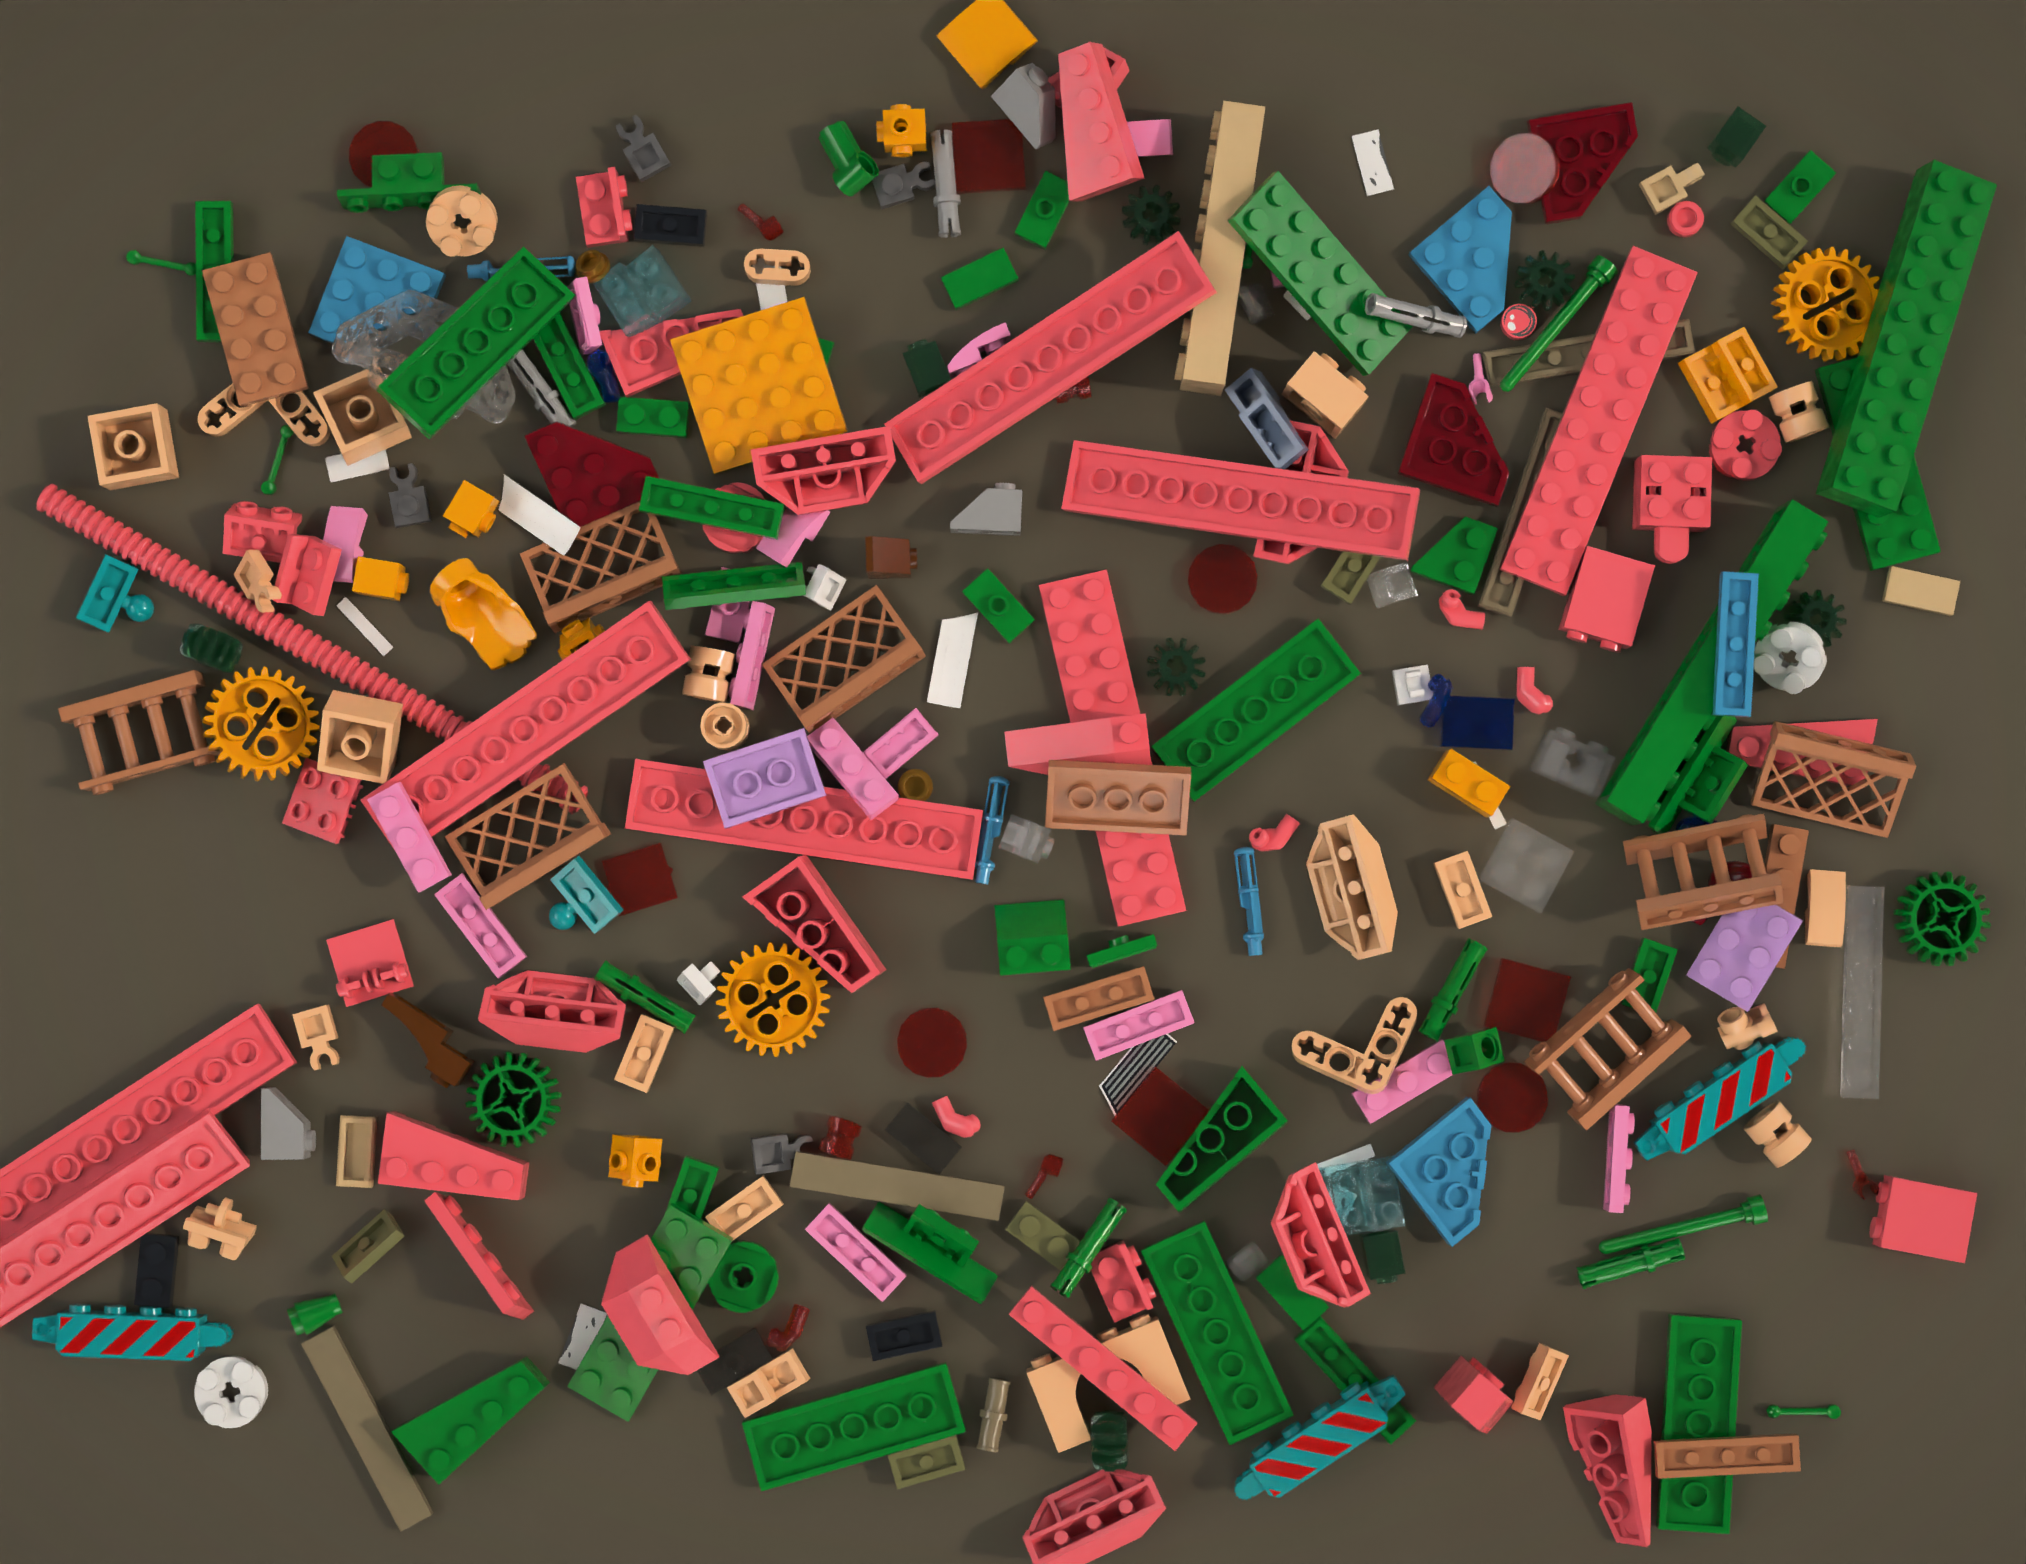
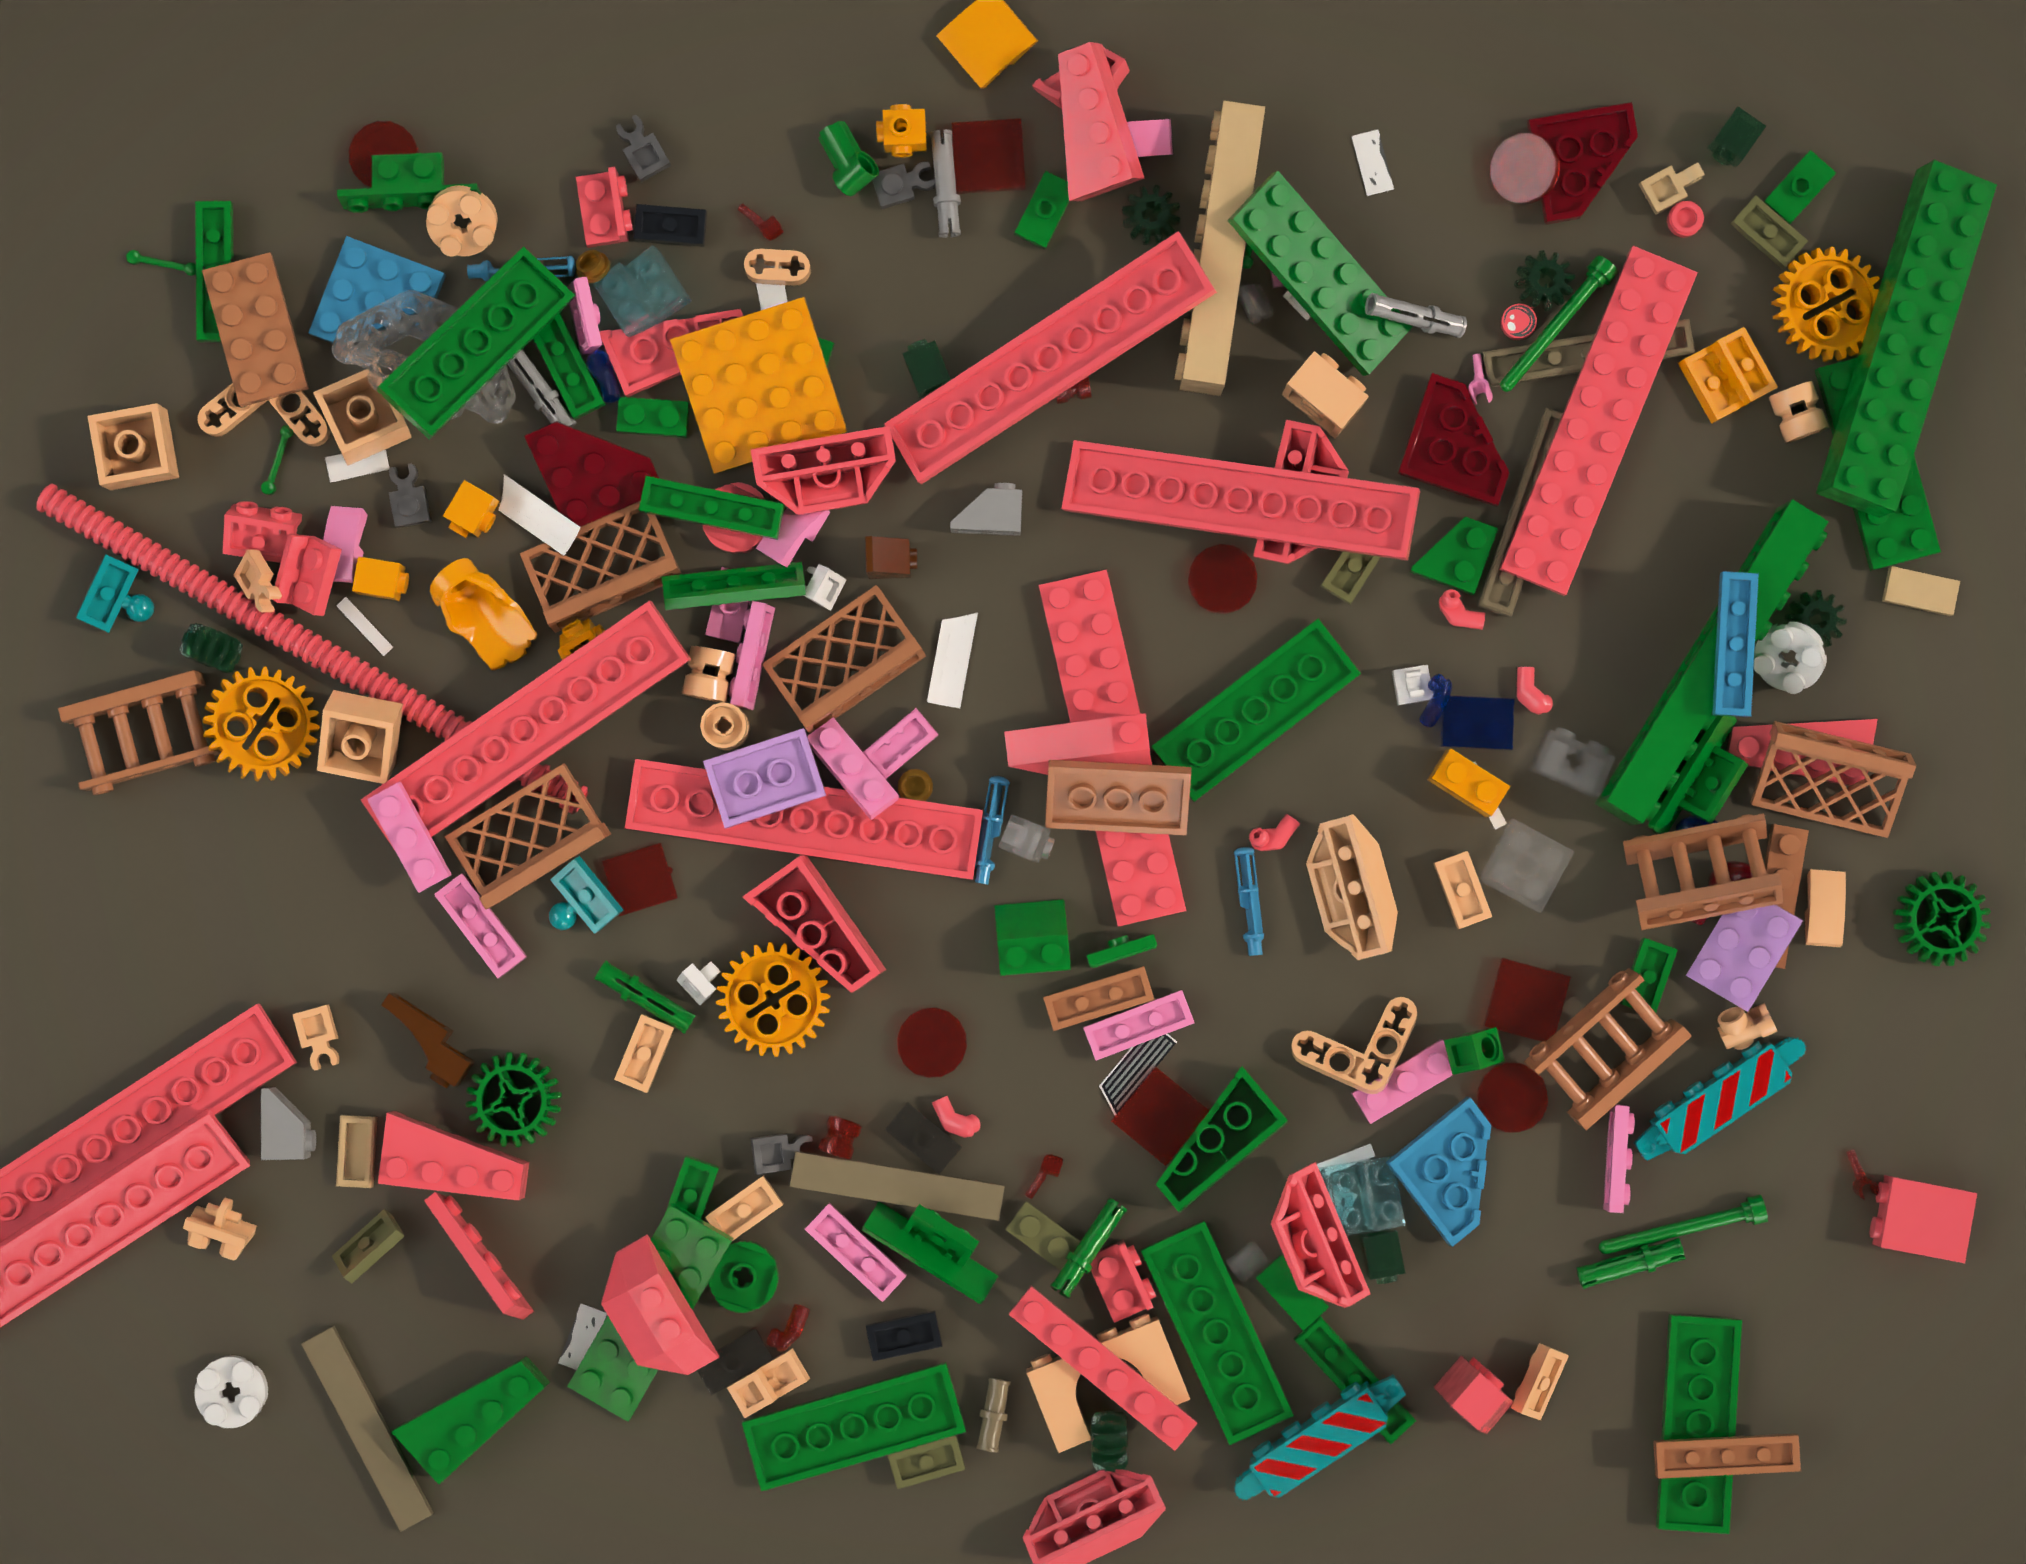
(130, 1334): teal hinge -> none
(156, 1270): black plate -> none
(311, 1314): green cone -> none
(322, 803): coral hinge -> none
(369, 963): coral hinge -> none
(553, 1011): coral wedge -> none
(635, 1159): light orange brick -> none
(970, 354): bright pink slope -> none
(979, 278): green tile -> none
(998, 606): green plate -> none
(1029, 104): light grey slope -> none
(1186, 662): clear green gear -> none
(1266, 418): sand blue slope -> none
(1391, 585): clear slope -> none
(1449, 996): green pin -> none
(1470, 258): dark azure plate -> none
(1606, 599): coral brick -> none
(1616, 1447): coral wedge -> none
(1674, 502): coral brick -> none
(1752, 426): coral plate -> none
(1783, 1145): light nougat wheel -> none
(1831, 1411): green hinge -> none
(1862, 992): clear plate -> none

